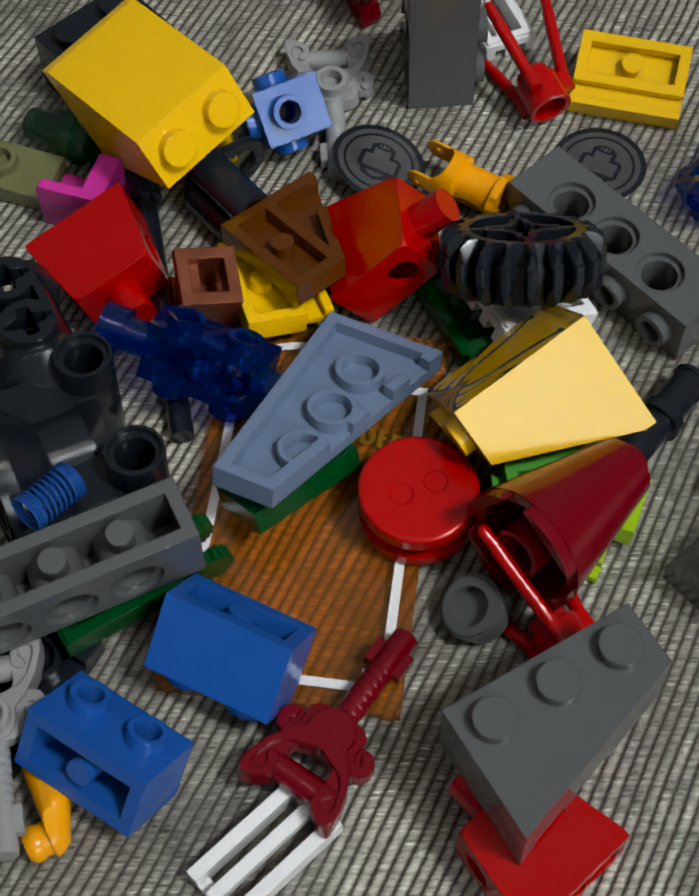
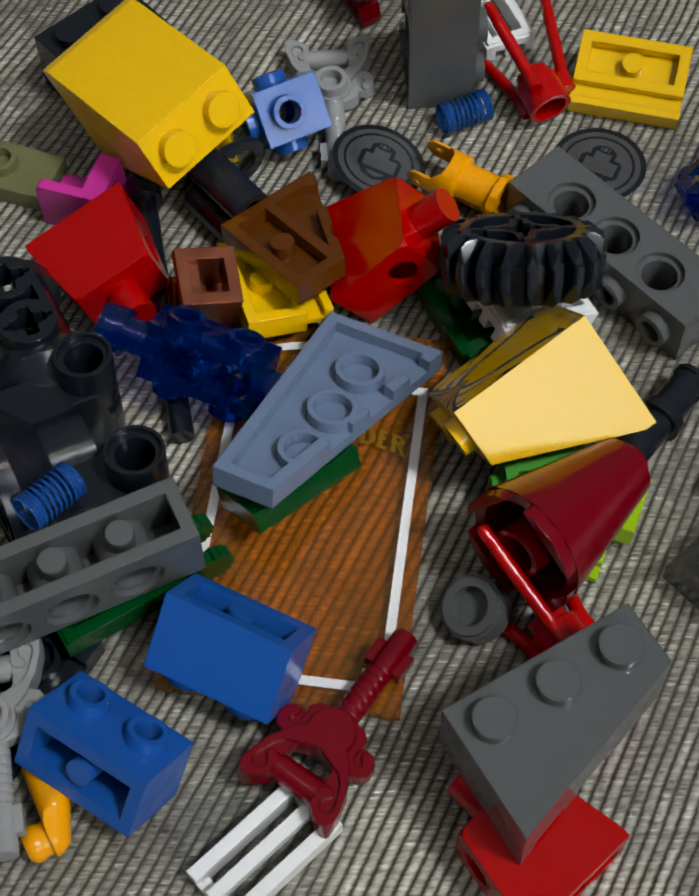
(62, 134): clear green cone -> none
(417, 500): red head -> none
(464, 109): none -> blue piece

